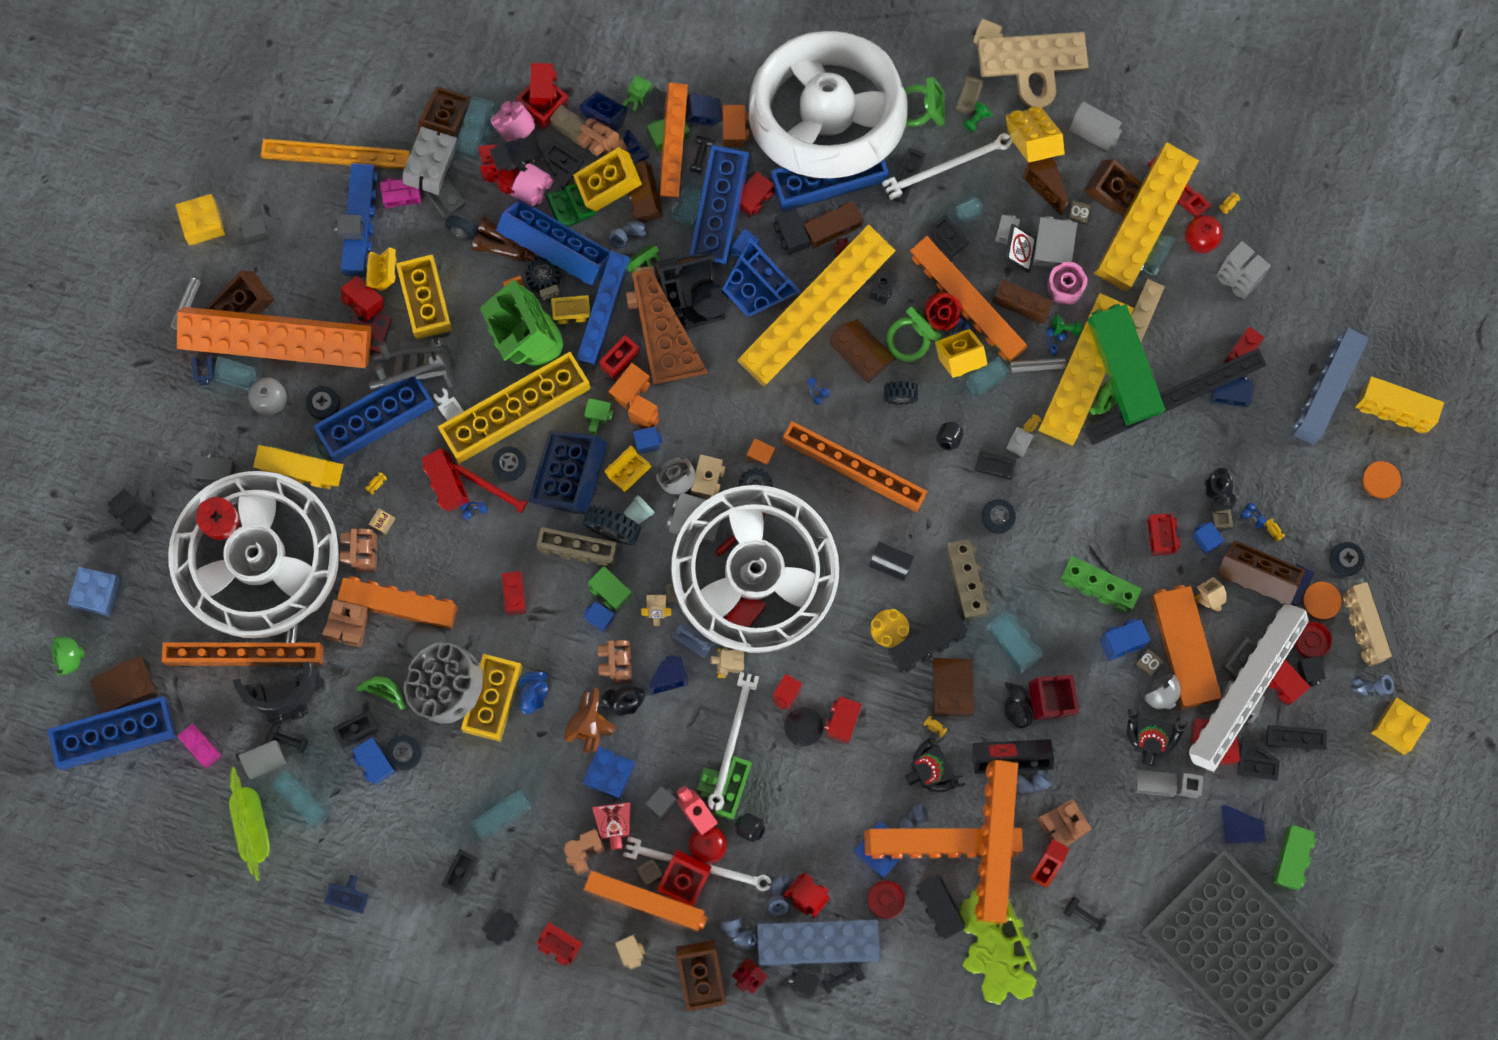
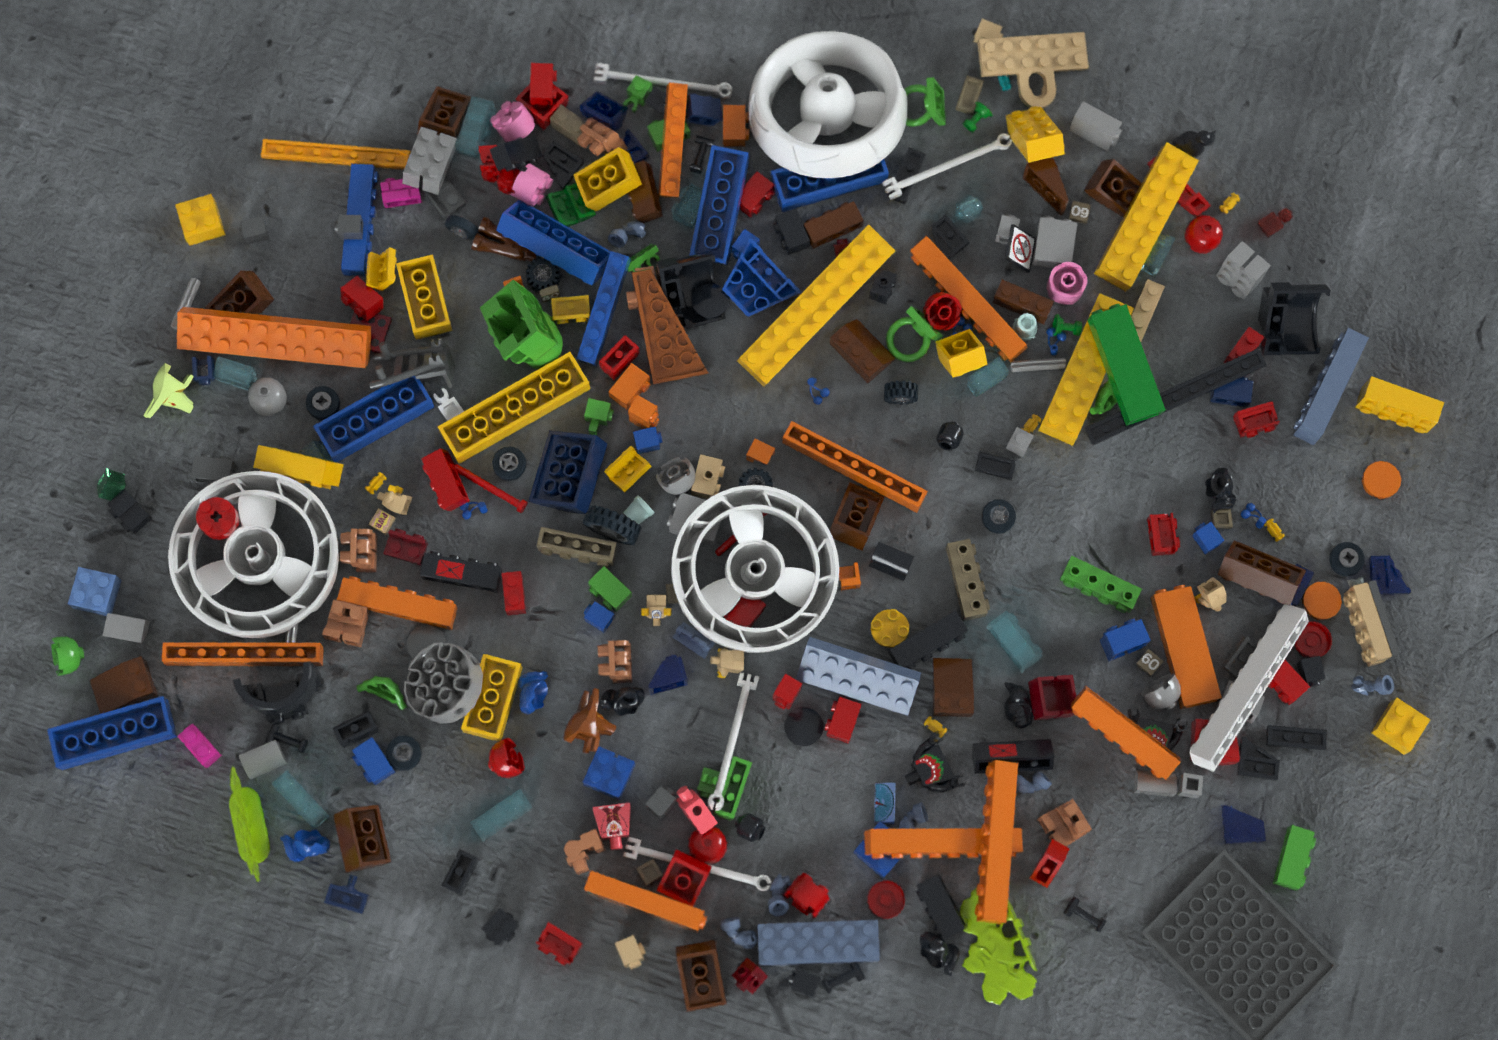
(110, 484): none -> clear green panel
(126, 628): none -> light grey brick
(169, 392): none -> yellowish green piece
(305, 845): none -> blue hair
(361, 838): none -> reddish brown slope
(394, 500): none -> tan piece
(405, 546): none -> dark red bracket
(461, 572): none -> black brick
(505, 760): none -> red cylinder
(604, 73): none -> white hinge
(849, 577): none -> orange panel
(856, 516): none -> reddish brown slope
(858, 676): none -> brick
(884, 803): none -> slope
(938, 952): none -> black hair
(1004, 82): none -> teal piece
(1025, 326): none -> light aqua piece
(1125, 732): none -> orange brick
(1193, 142): none -> black hair
(1256, 419): none -> red hinge
(1272, 224): none -> clear red plate
(1290, 318): none -> black piece
(1387, 576): none -> clear blue wing

